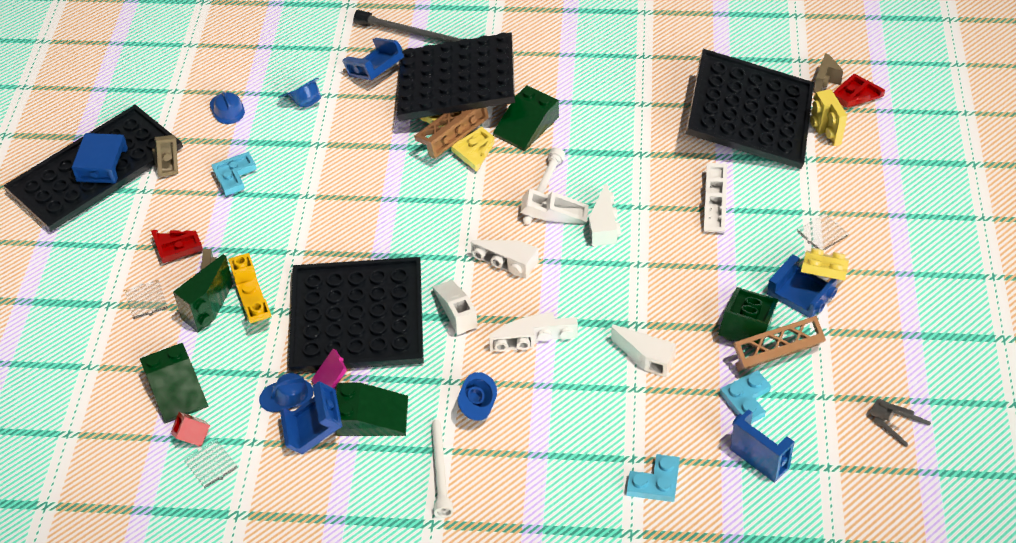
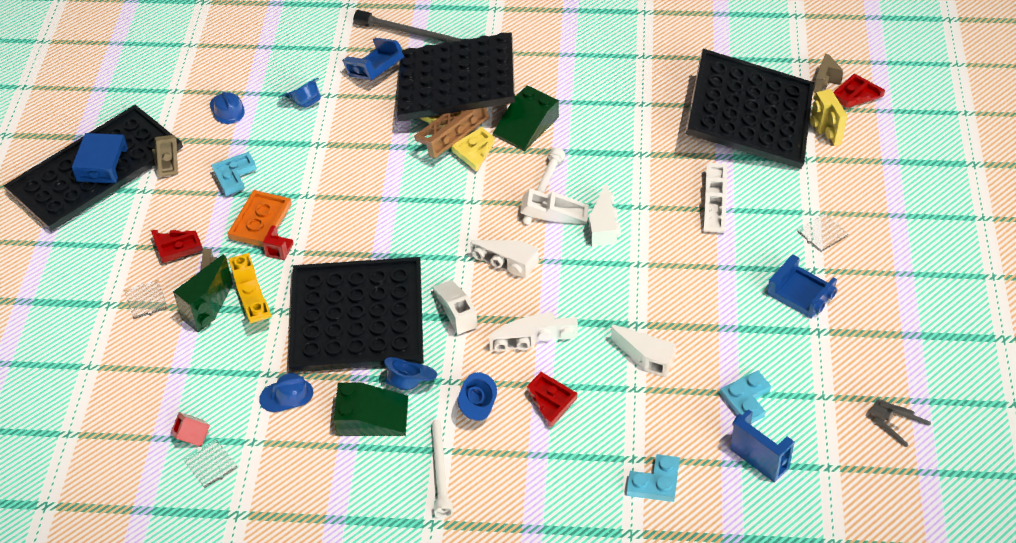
(173, 382): dark green slope -> none
(258, 216): none -> orange plate
(276, 246): none -> red panel
(312, 420): blue panel -> none
(331, 370): dark pink piece -> none
(407, 374): none -> blue piece
(550, 397): none -> red wing
(747, 315): dark green slope -> none
(782, 351): medium nougat fence -> none
(825, 265): light yellow plate -> none

